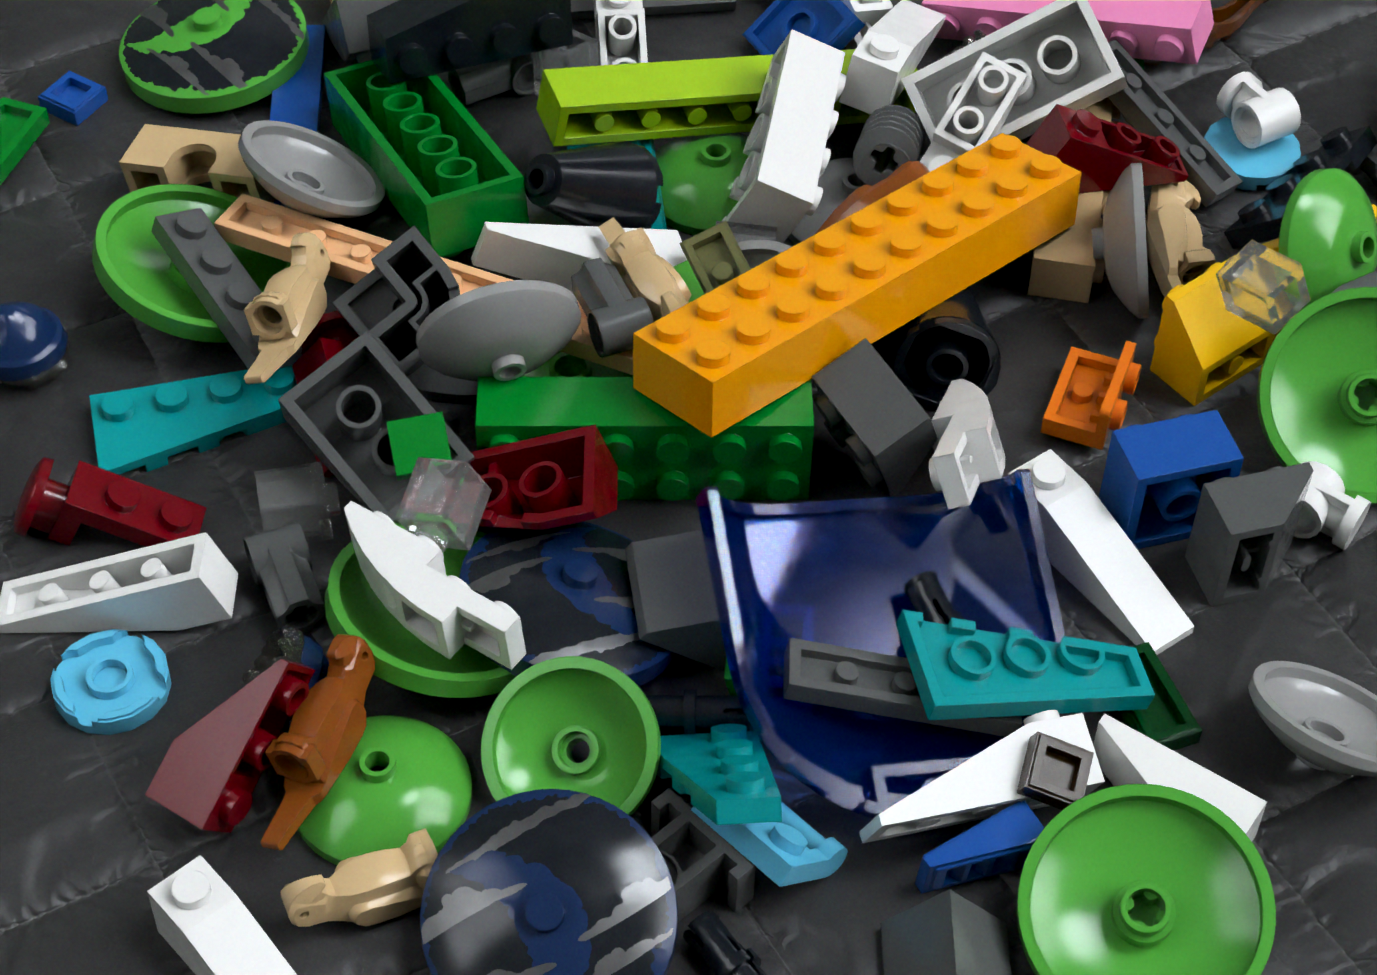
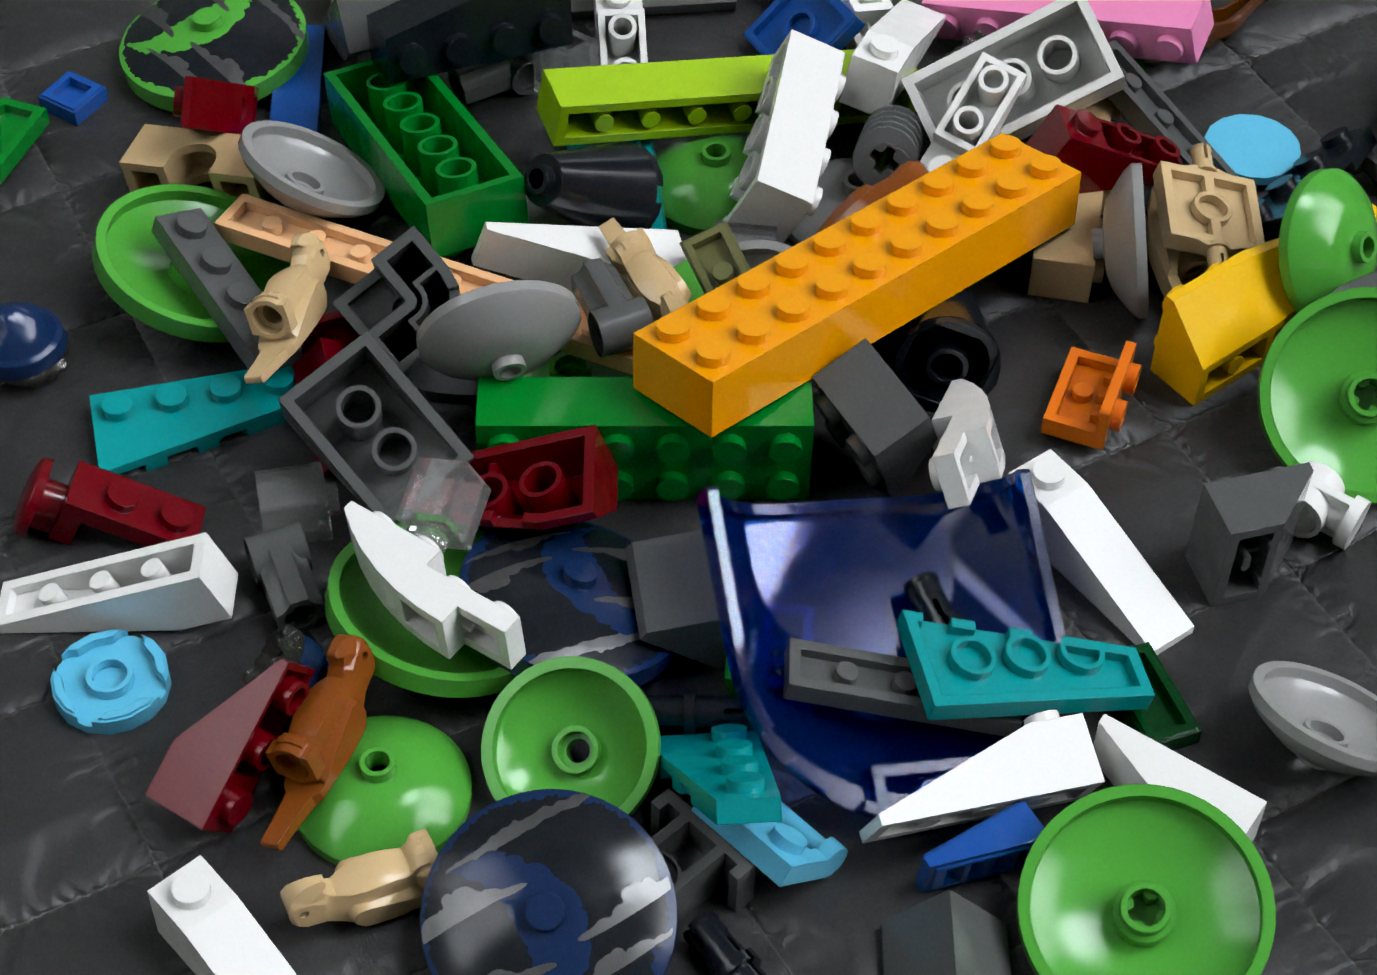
(215, 105): none -> dark red slope
(415, 438): green tile -> none
(1054, 771): tile -> none
(1159, 474): blue brick -> none
(1206, 208): none -> tan plate
(1257, 114): white piece -> none
(1263, 286): clear brick -> none

